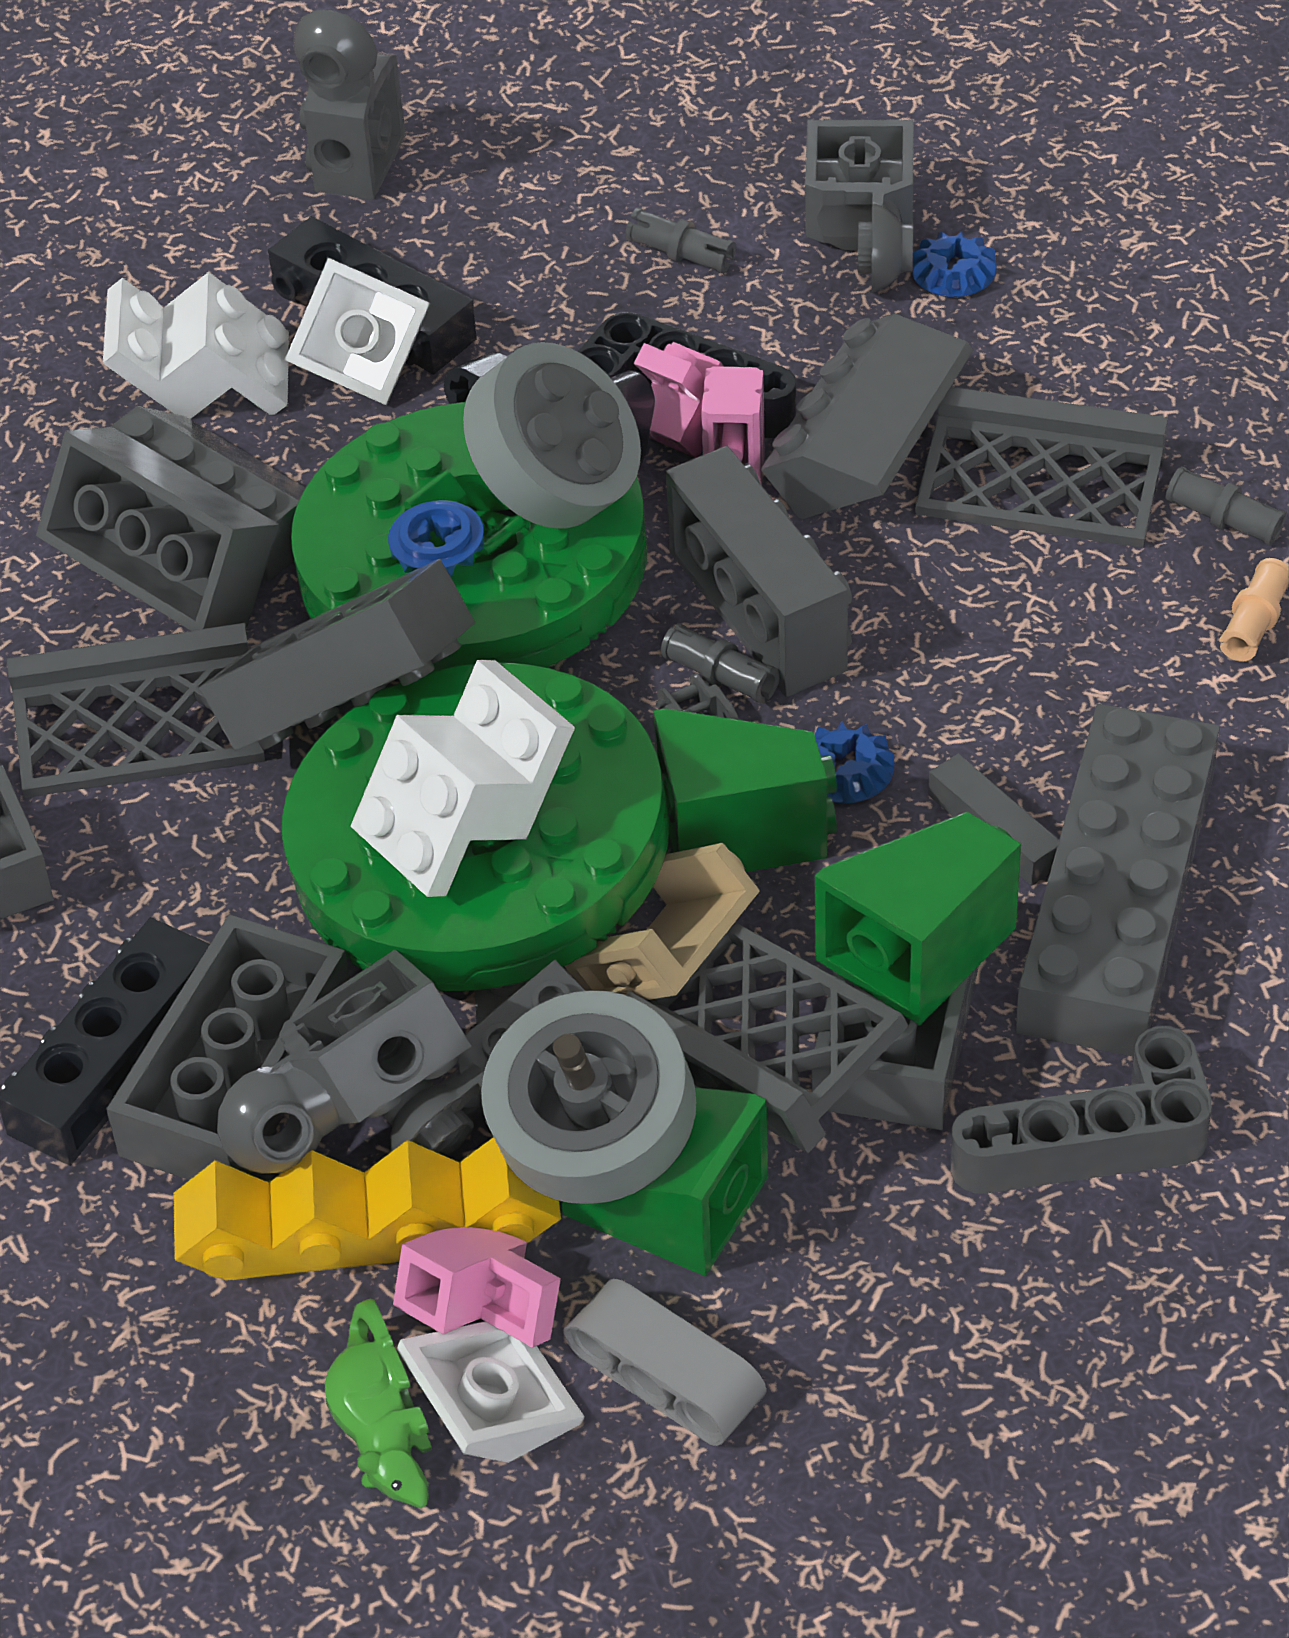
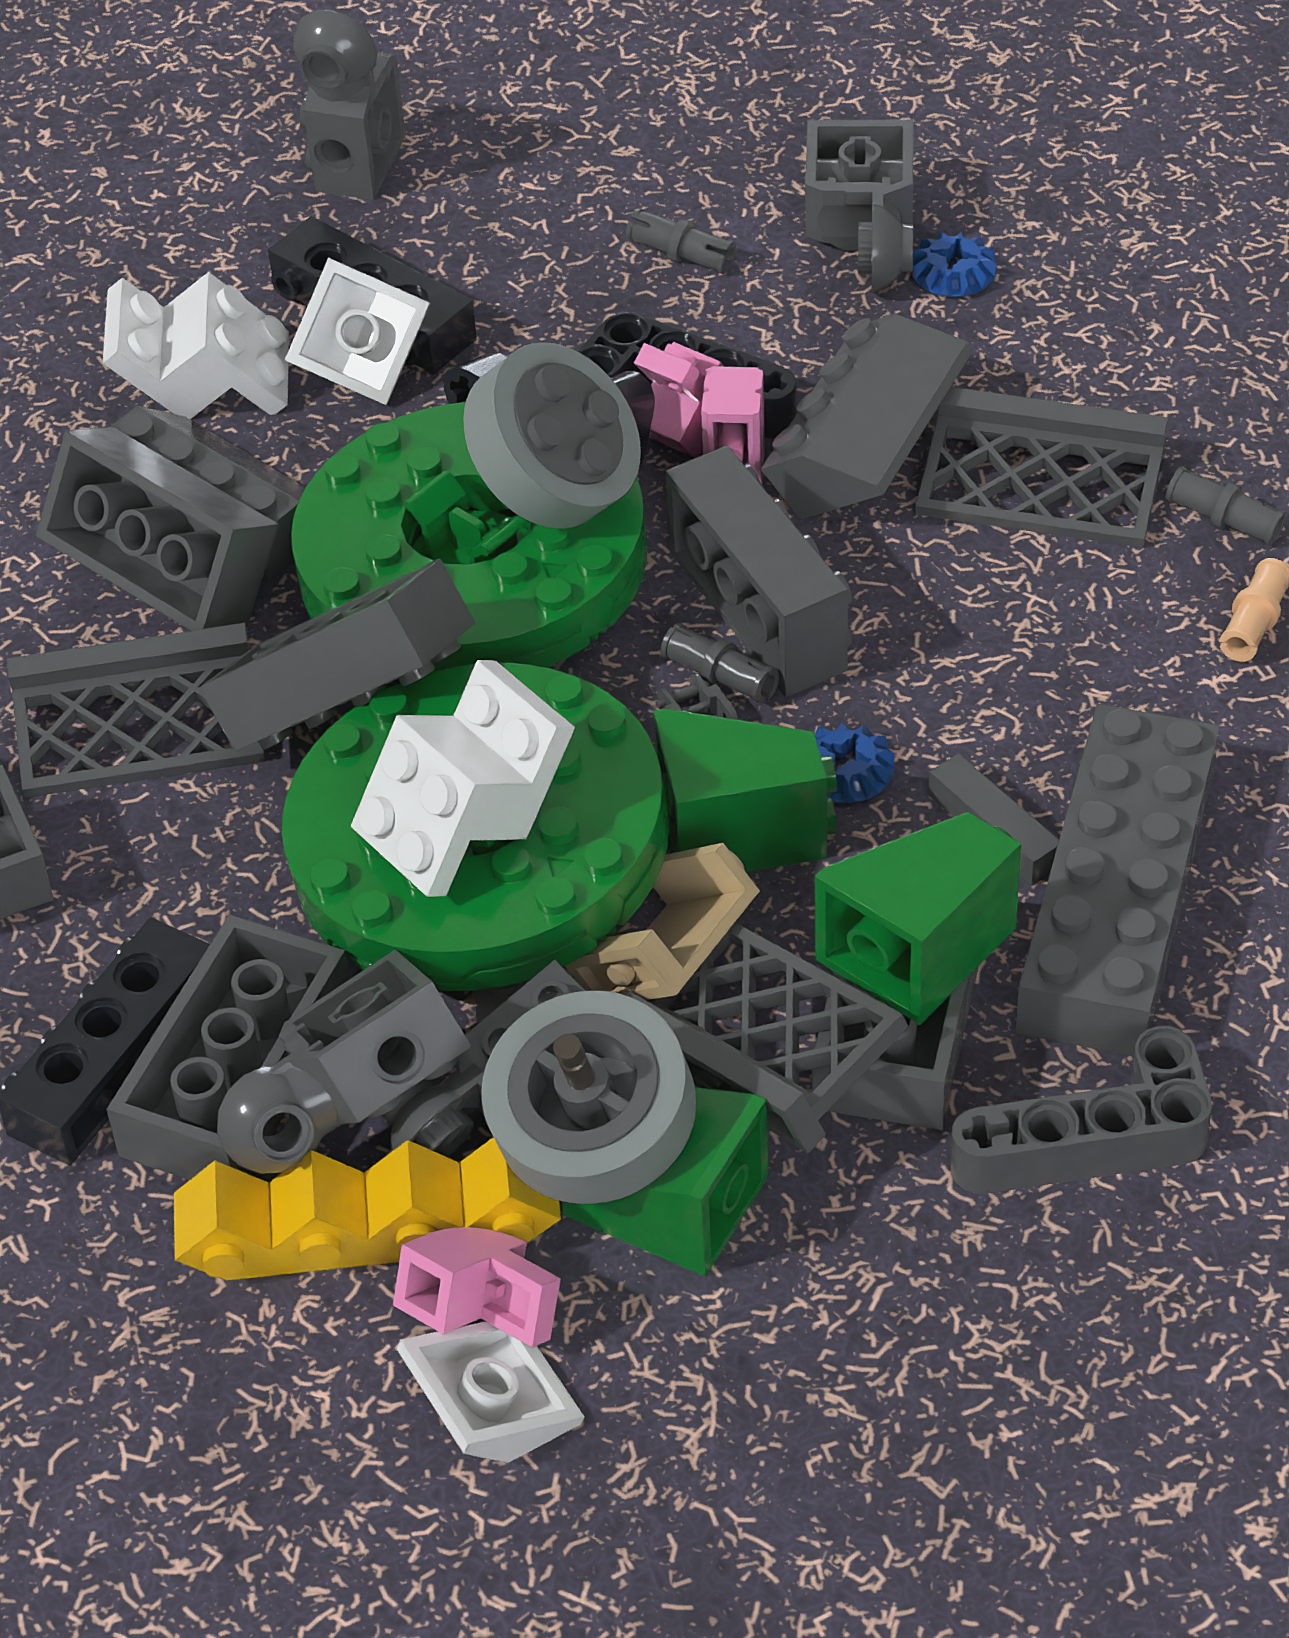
(373, 1407): bright green animal -> none
(450, 521): blue gear -> none
(665, 1361): light grey beam -> none

